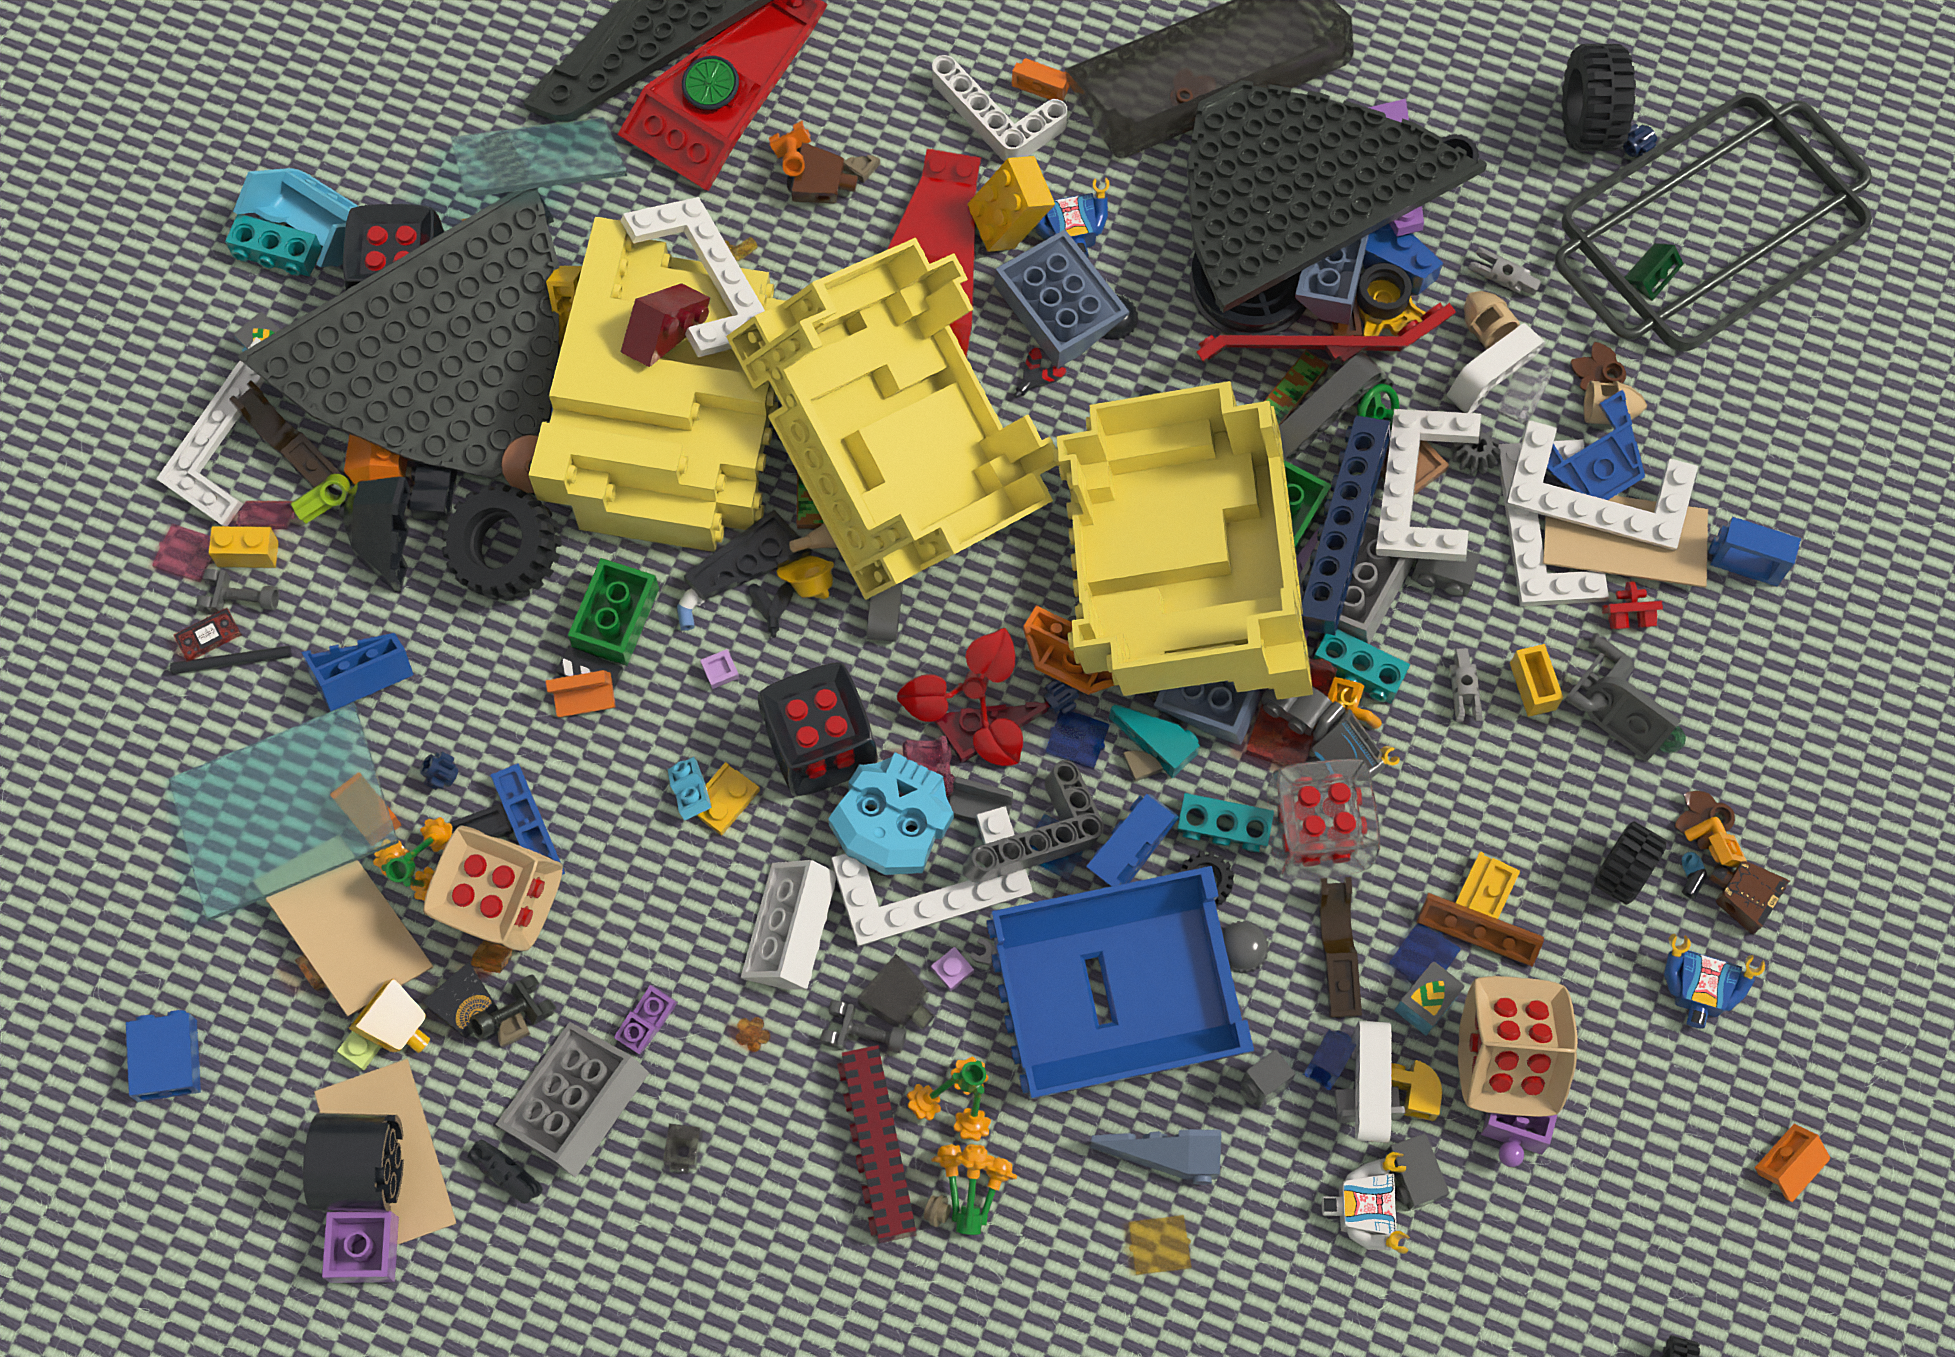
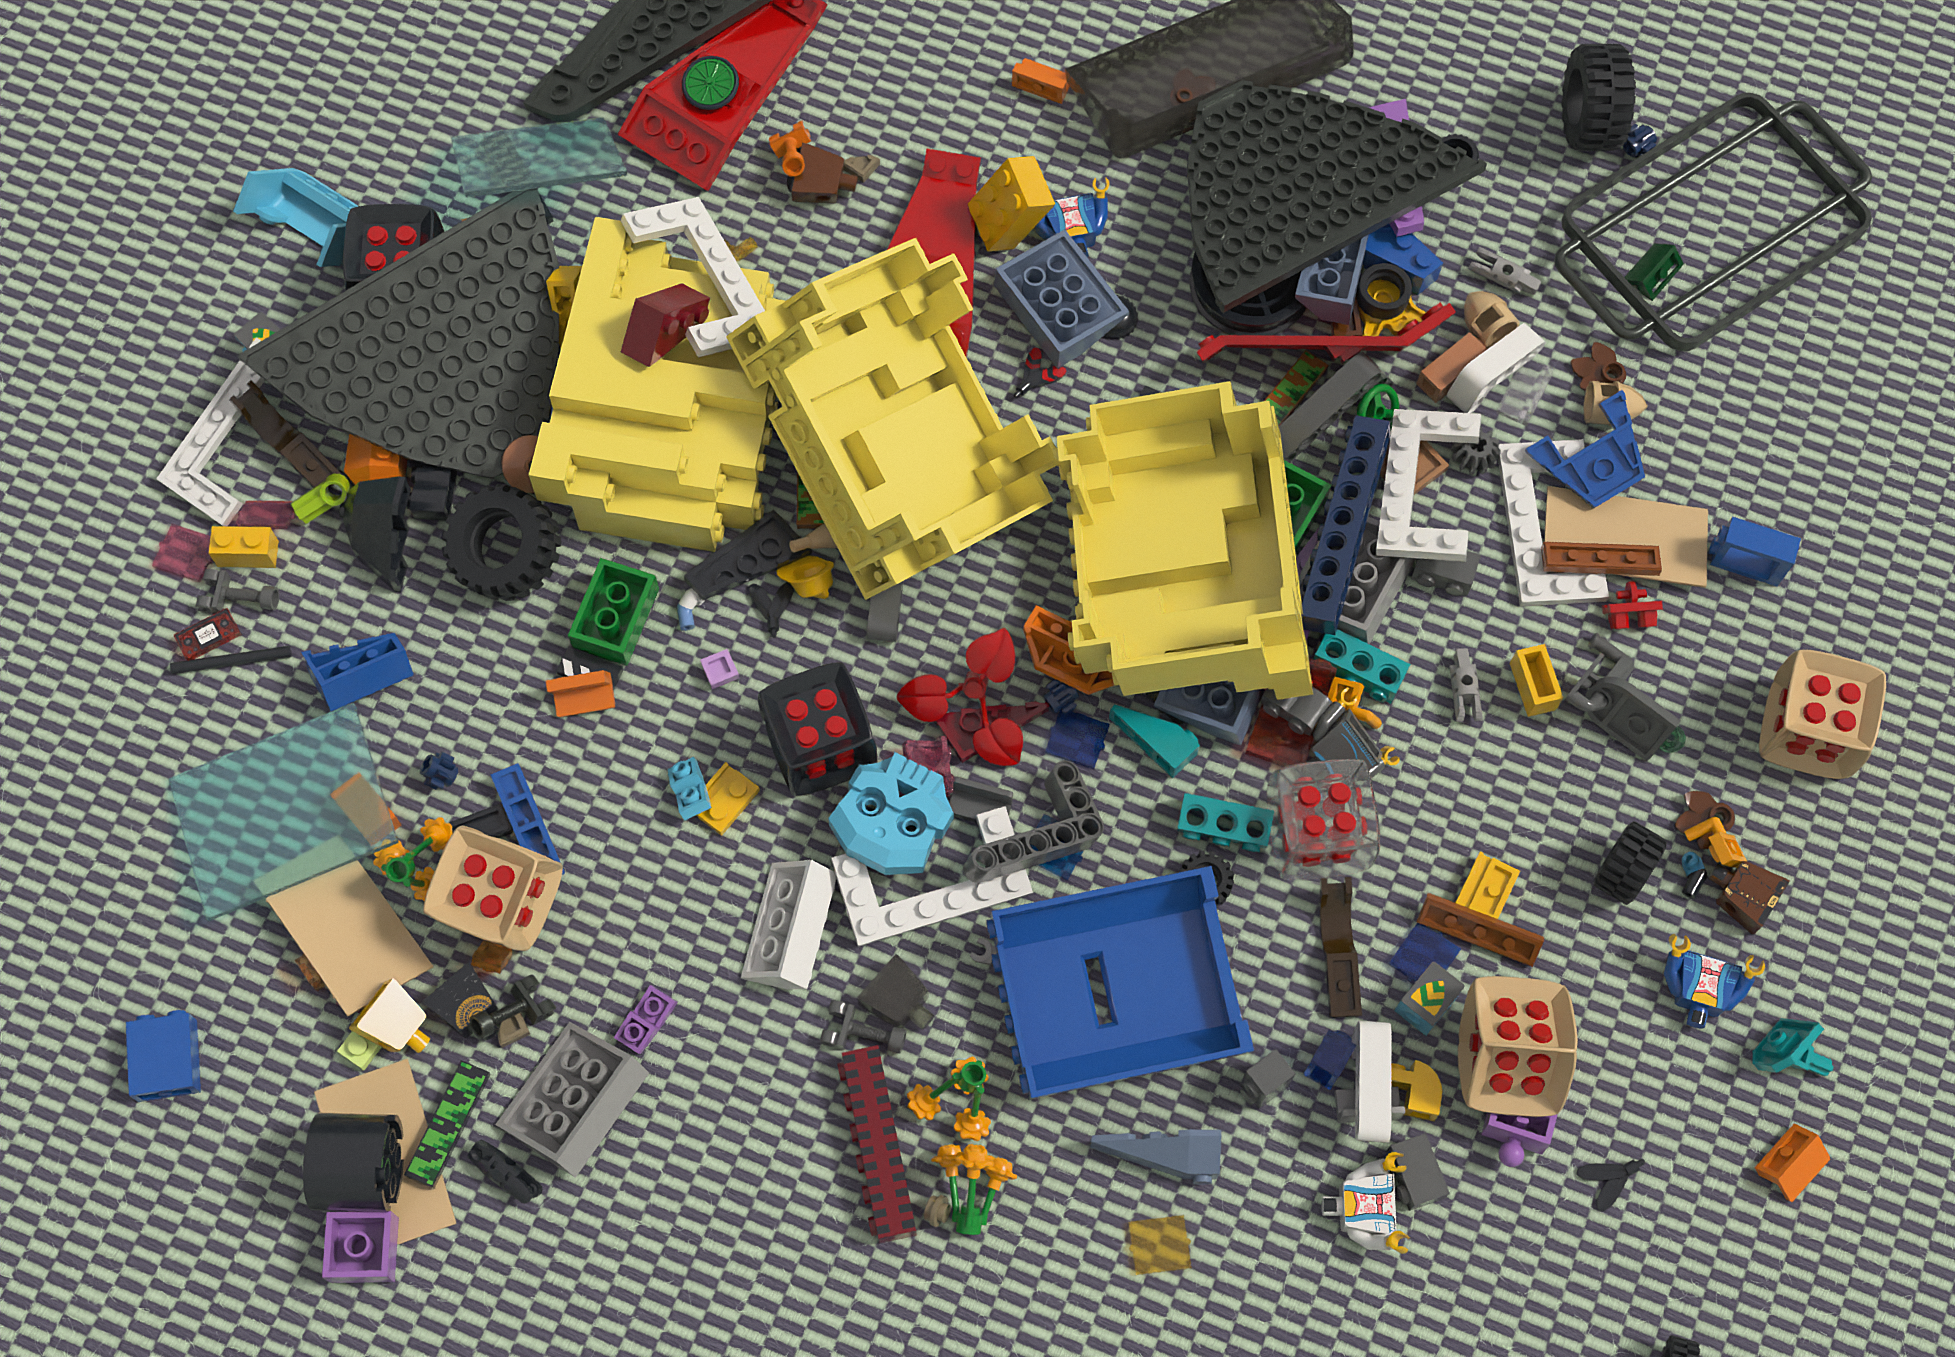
(266, 235): teal brick -> none
(447, 1124): none -> tile
(678, 1137): clear smoke brick -> none
(752, 1033): clear orange plant -> none
(952, 969): lavender plate -> none
(992, 116): white beam -> none
(1133, 841): blue wedge -> none
(1141, 764): dark tan tile -> none
(1245, 946): dark grey hat -> none
(1442, 372): none -> nougat brick
(1601, 558): none -> dark orange tile
(1616, 1178): none -> black piece
(1656, 528): white plate -> none
(1791, 1046): none -> teal piece
(1822, 714): none -> tan piece

